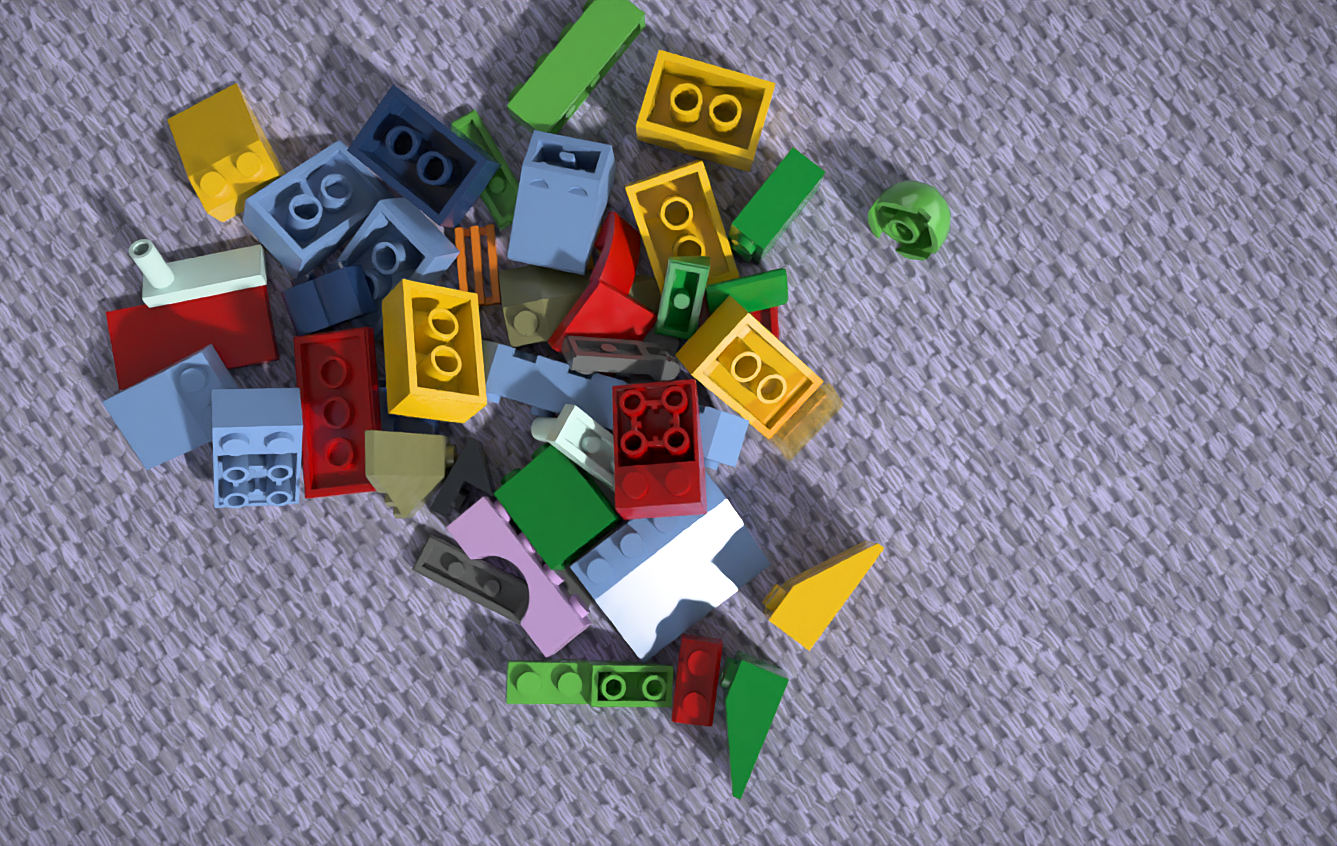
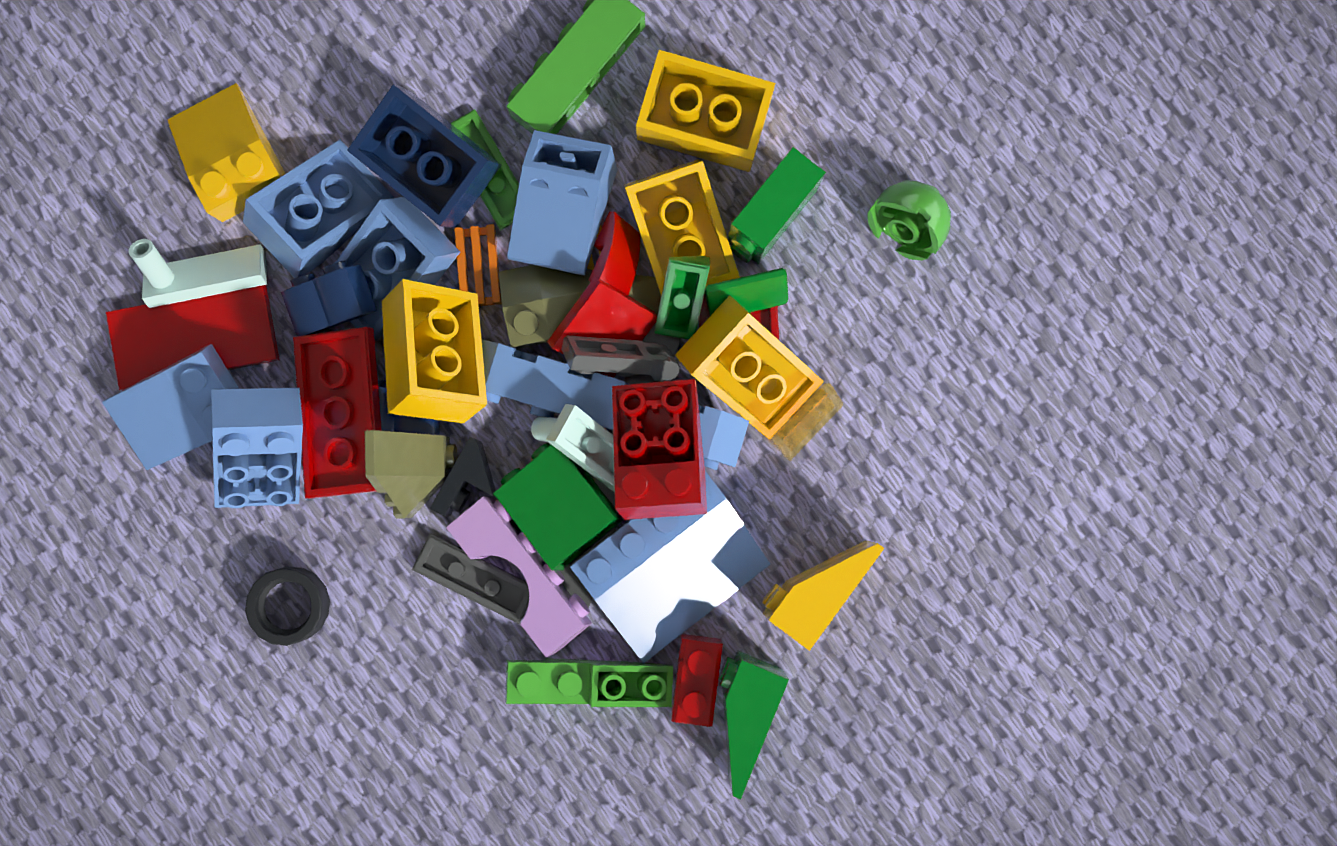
(257, 615): none -> black tyre

